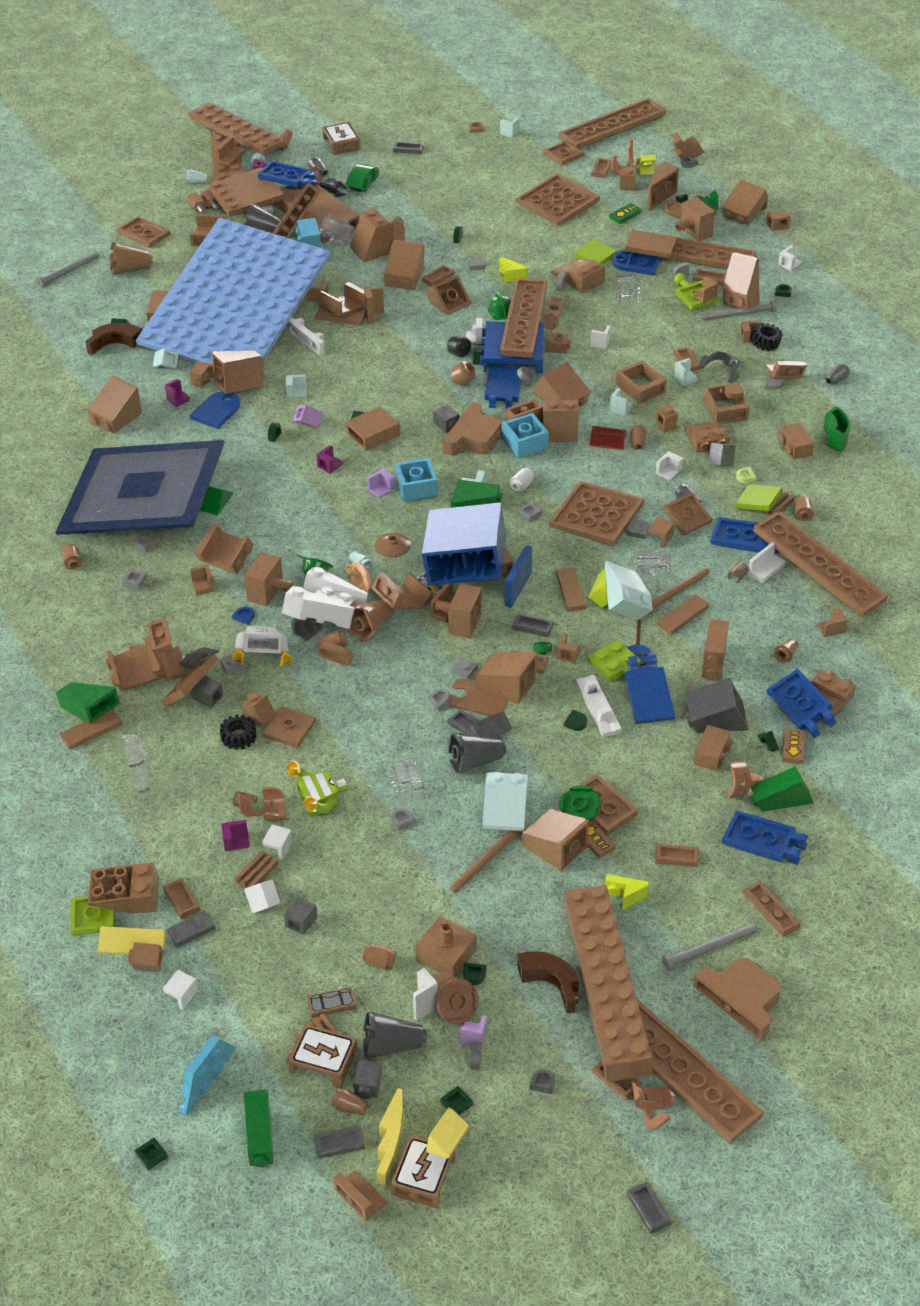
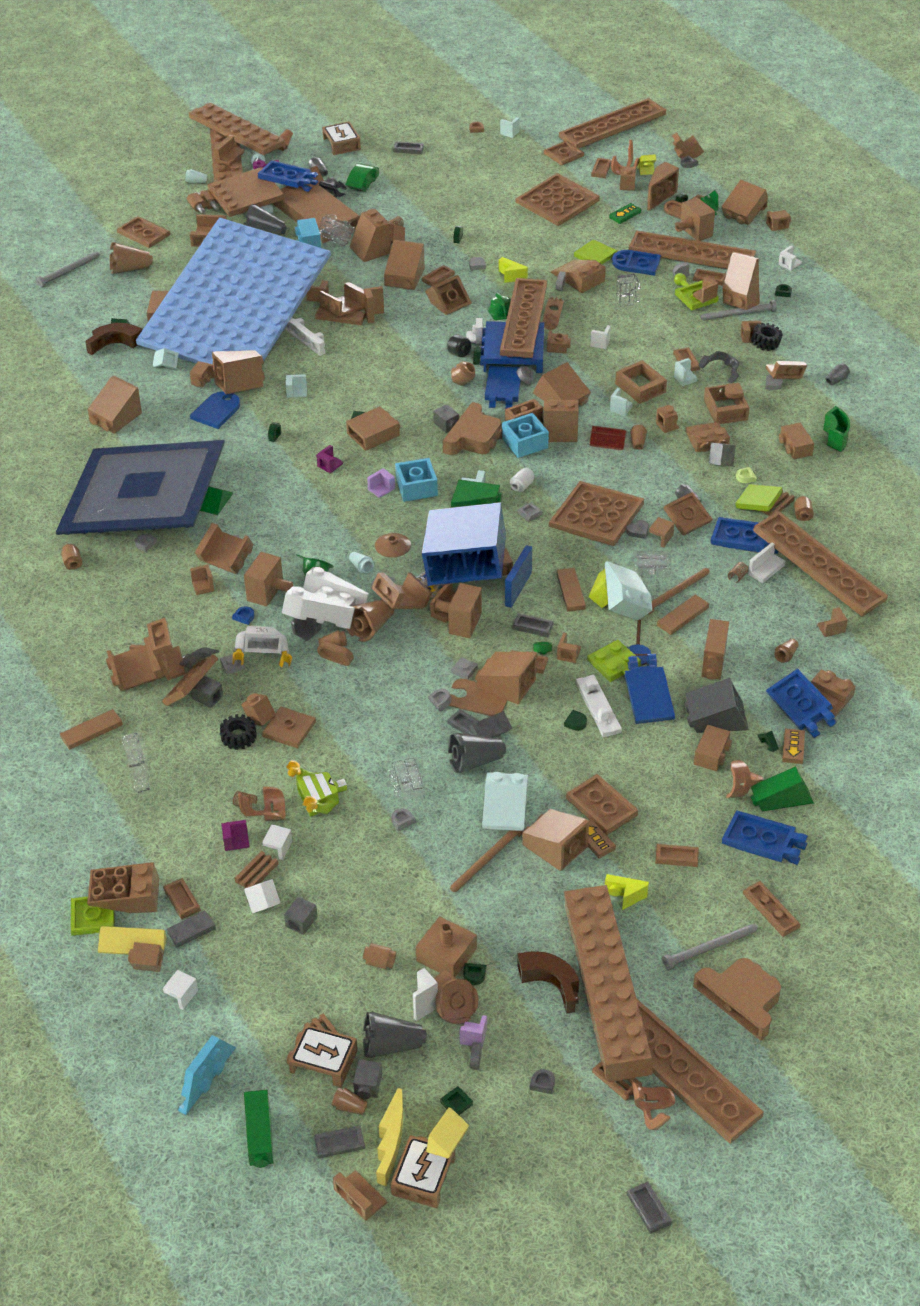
(87, 700): green slope -> none
(134, 579): light grey plate -> none
(151, 1153): dark green tile -> none
(175, 394): magenta panel -> none
(296, 211): medium nougat brick -> none
(307, 415): lavender panel -> none
(331, 1002): tile -> none
(359, 576): light nougat arm -> none
(580, 802): green tile -> none
(651, 244): medium nougat tile -> none
(669, 465): white panel -> none

